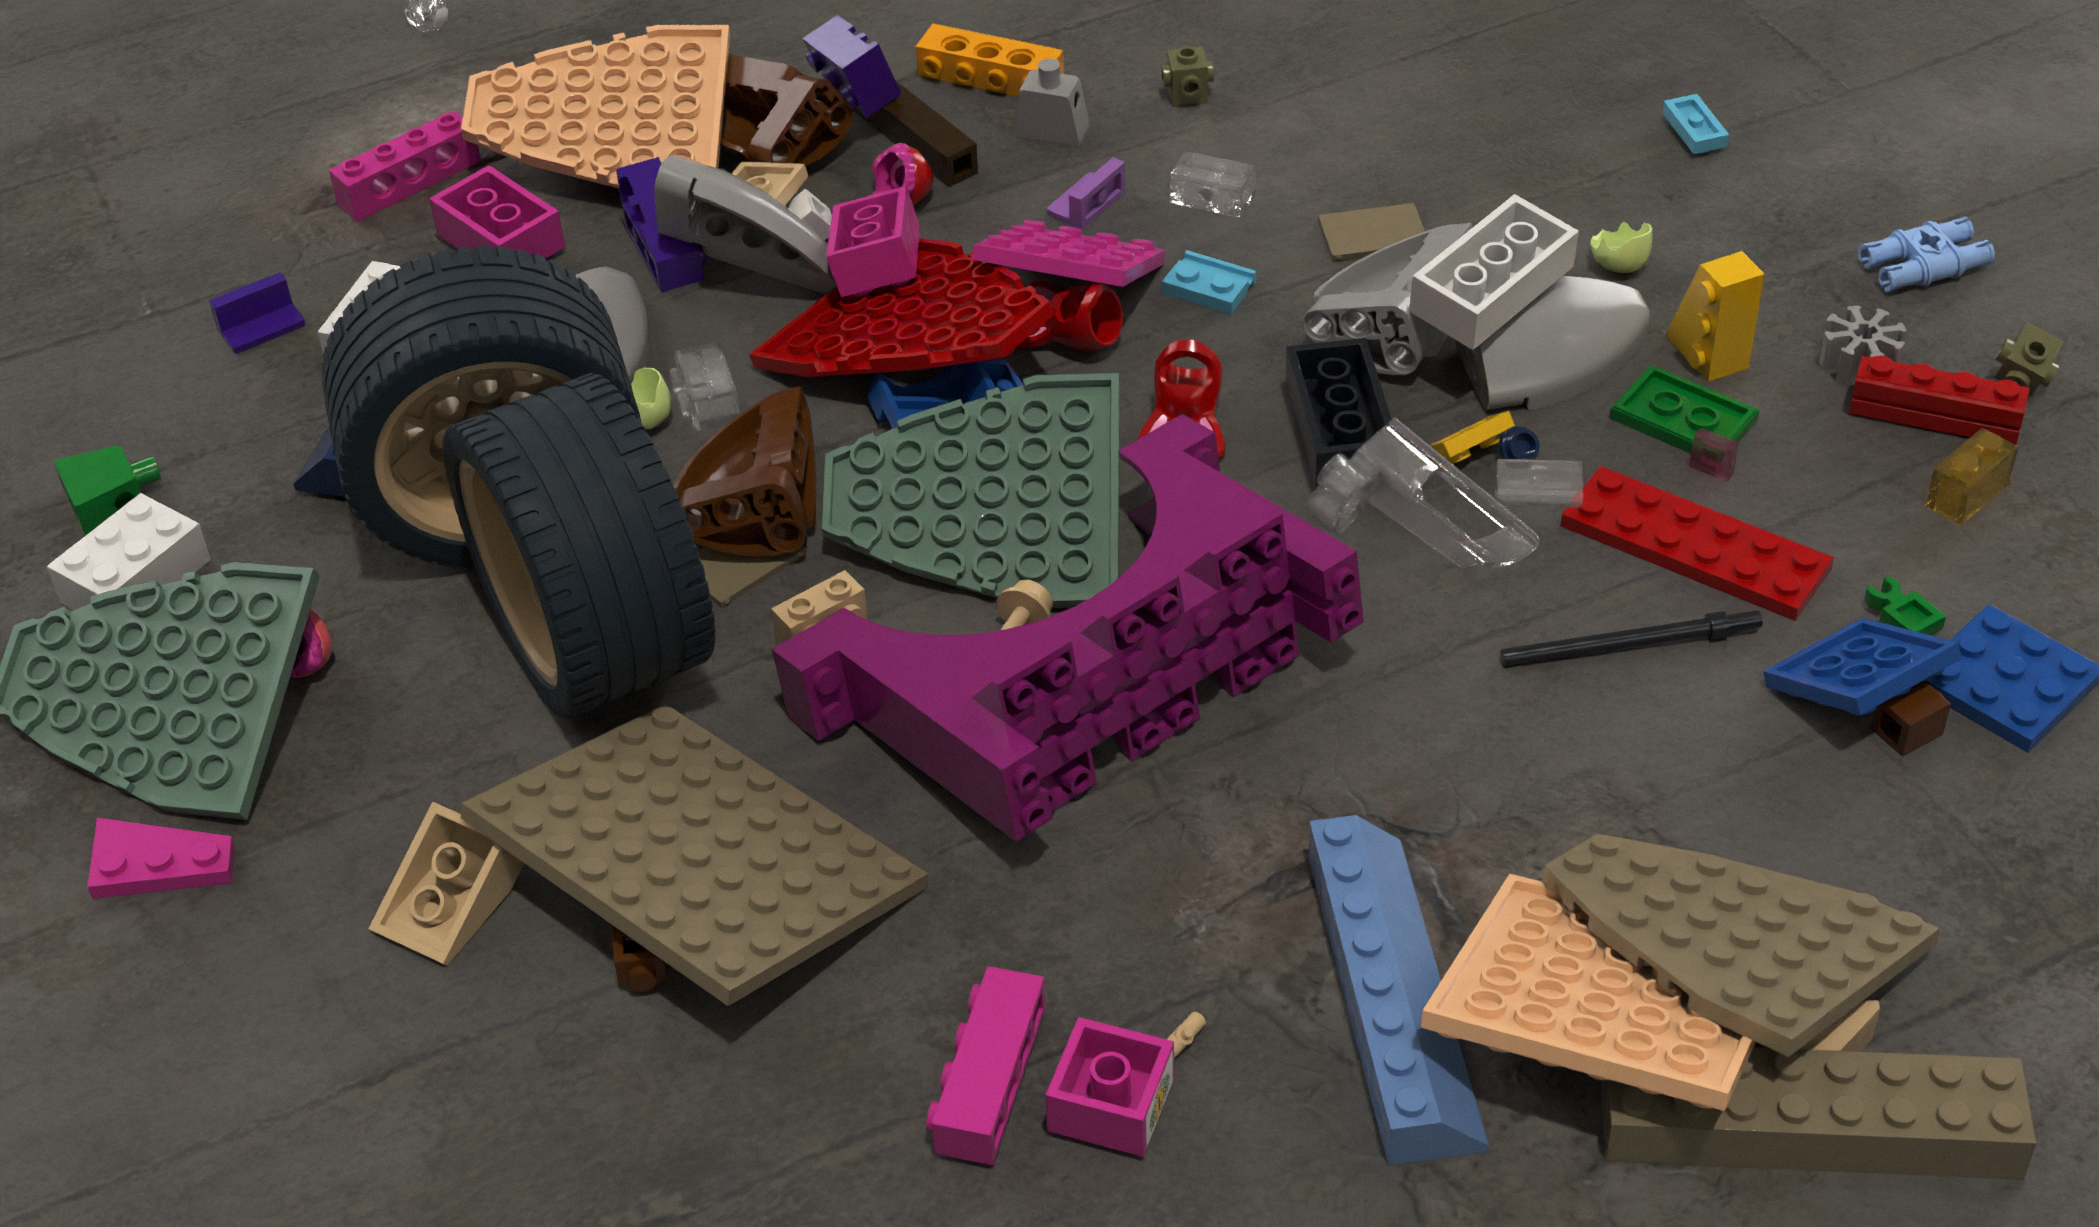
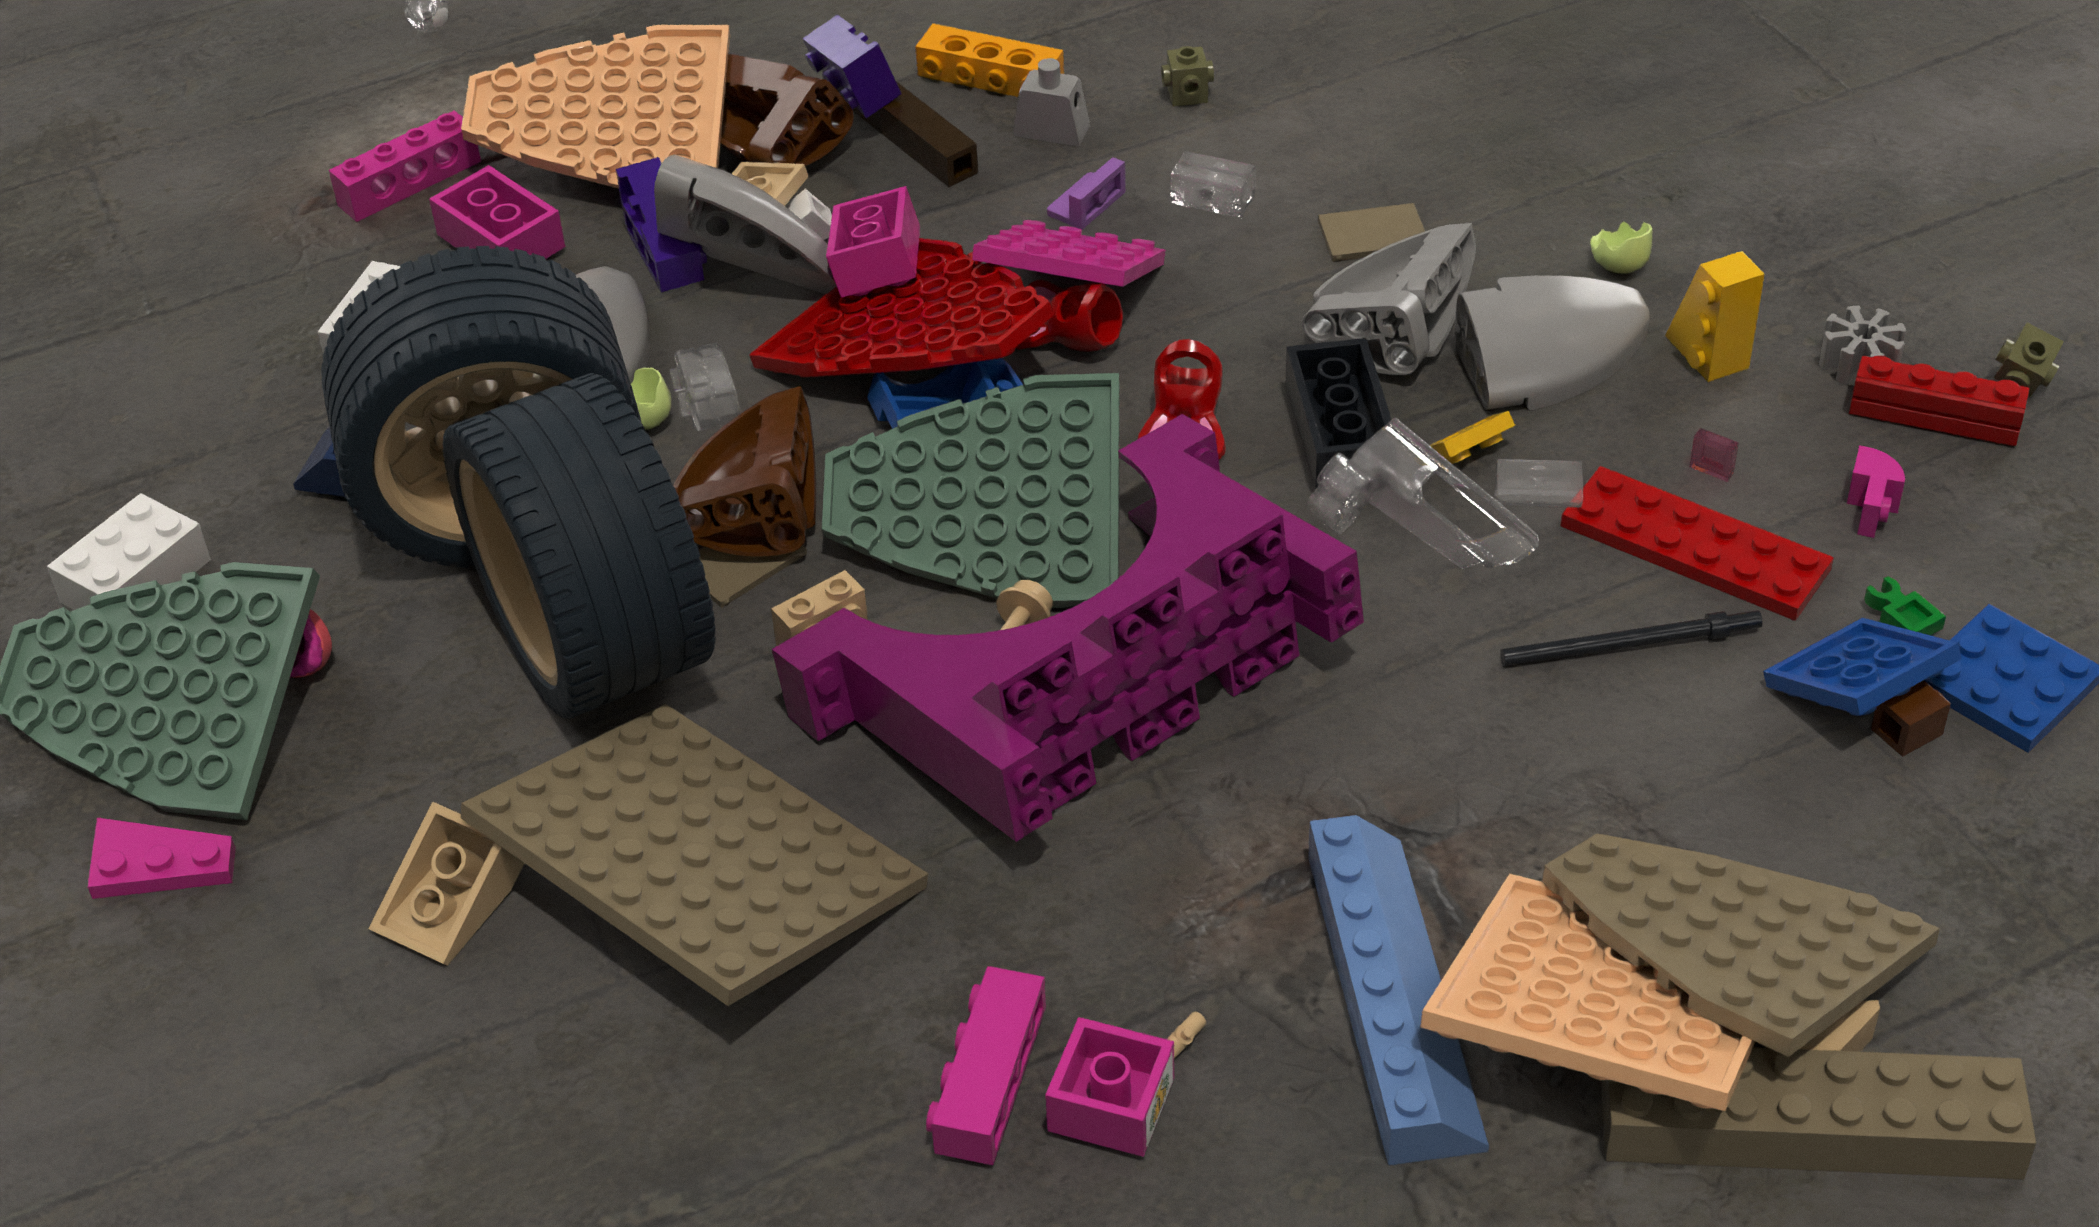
(102, 483): green torso -> none
(256, 313): dark purple panel -> none
(636, 964): reddish brown brick -> none
(902, 167): dark pink hair -> none
(1208, 282): medium azure plate -> none
(1493, 271): white brick -> none
(1518, 444): dark blue plate -> none
(1677, 408): green tile -> none
(1695, 124): medium azure plate -> none
(1876, 487): none -> dark pink brick
(1926, 254): light blue pin -> none
(1971, 476): clear yellow brick -> none

